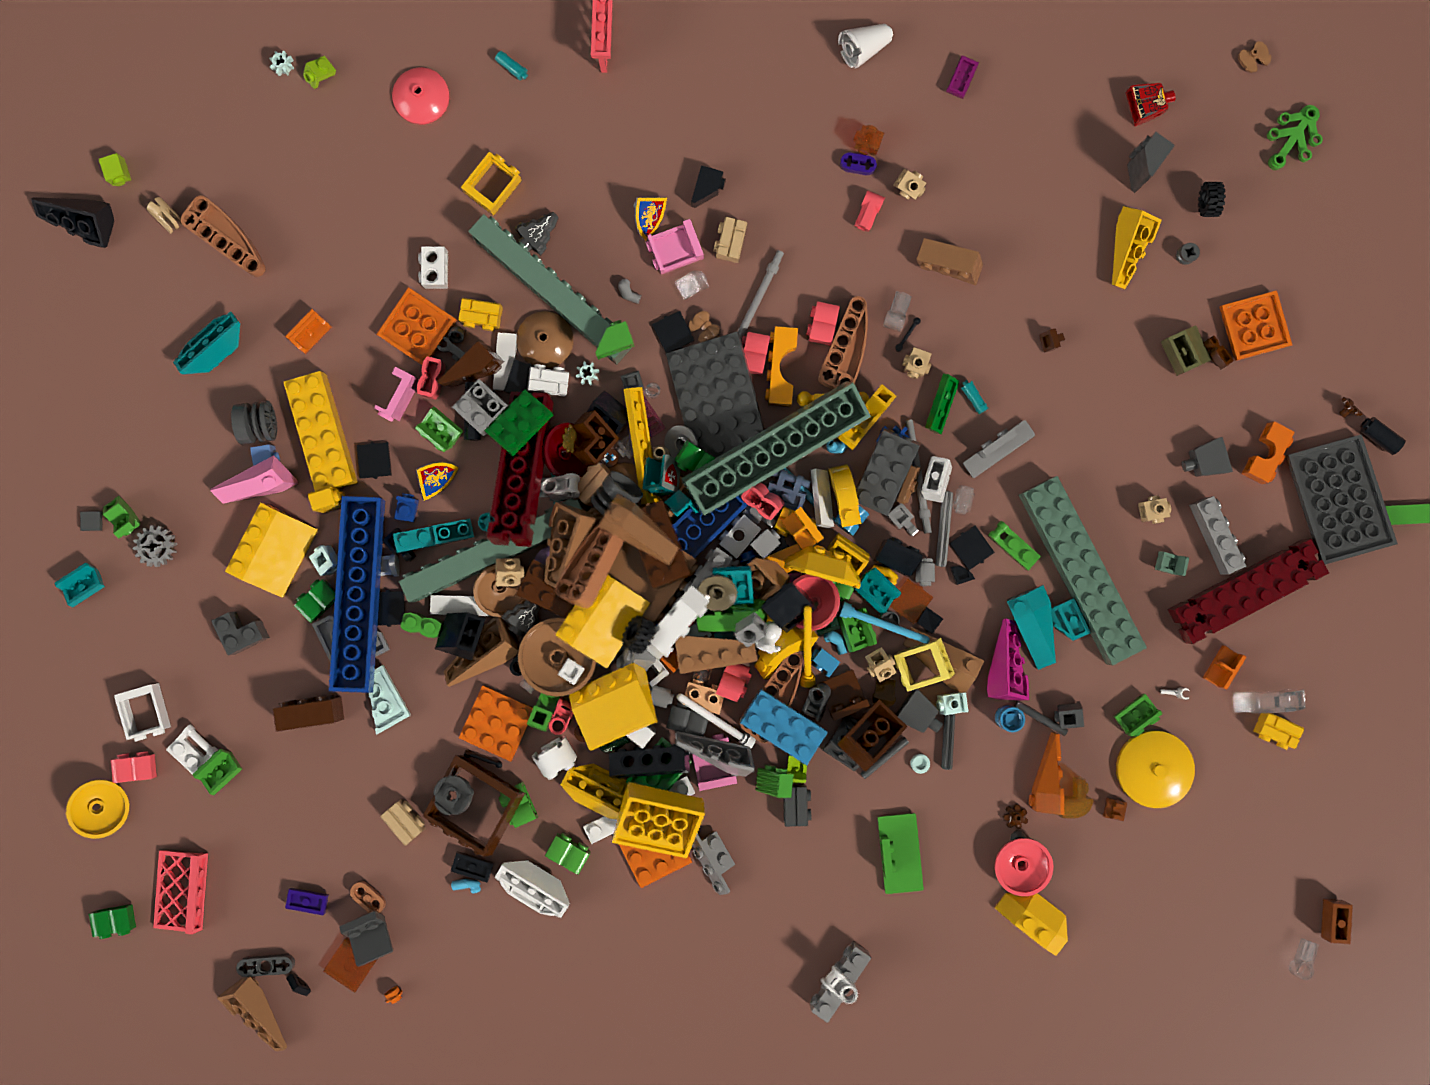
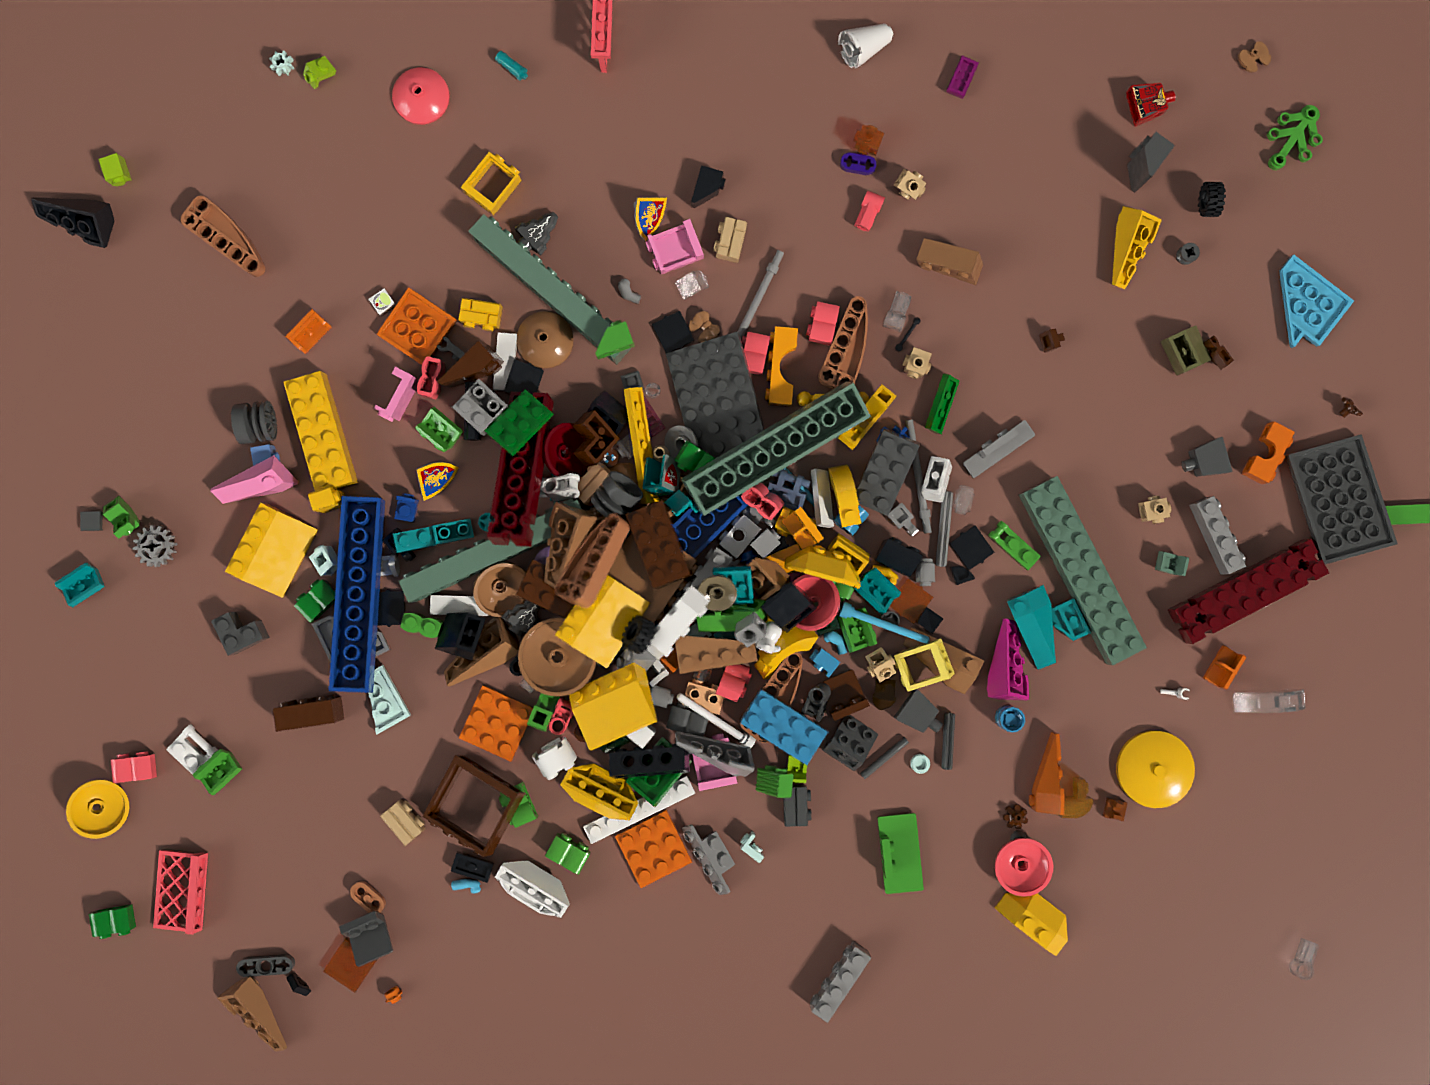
(126, 714): white window -> none
(164, 214): tan arm -> none
(209, 346): teal wedge -> none
(306, 901): dark purple plate -> none
(374, 460): black piece -> none
(382, 302): none -> tile
(439, 266): white brick -> none
(453, 334): dark grey hinge -> none
(463, 791): dark grey plate -> none
(498, 764): black hinge -> none
(508, 572): tan brick -> none
(548, 381): white brick -> none
(570, 439): clear yellow piece -> none
(571, 671): white tile -> none
(586, 368): light aqua gear -> none
(635, 527): medium nougat wedge -> none
(658, 820): yellow slope -> none
(752, 850): none -> light aqua bracket
(807, 677): yellow piece -> none
(836, 447): medium azure arm -> none
(837, 982): white piece -> none
(872, 735): reddish brown brick -> none
(909, 485): medium nougat plate -> none
(958, 700): light aqua brick -> none
(974, 396): teal piece -> none
(1041, 718): dark grey bar -> none
(1075, 717): dark grey brick -> none
(1138, 716): bright green bracket -> none
(1255, 325): orange plate -> none
(1279, 730): yellow brick -> none
(1310, 302): none -> medium azure wing
(1336, 921): dark orange brick -> none
(1382, 435): black brick -> none

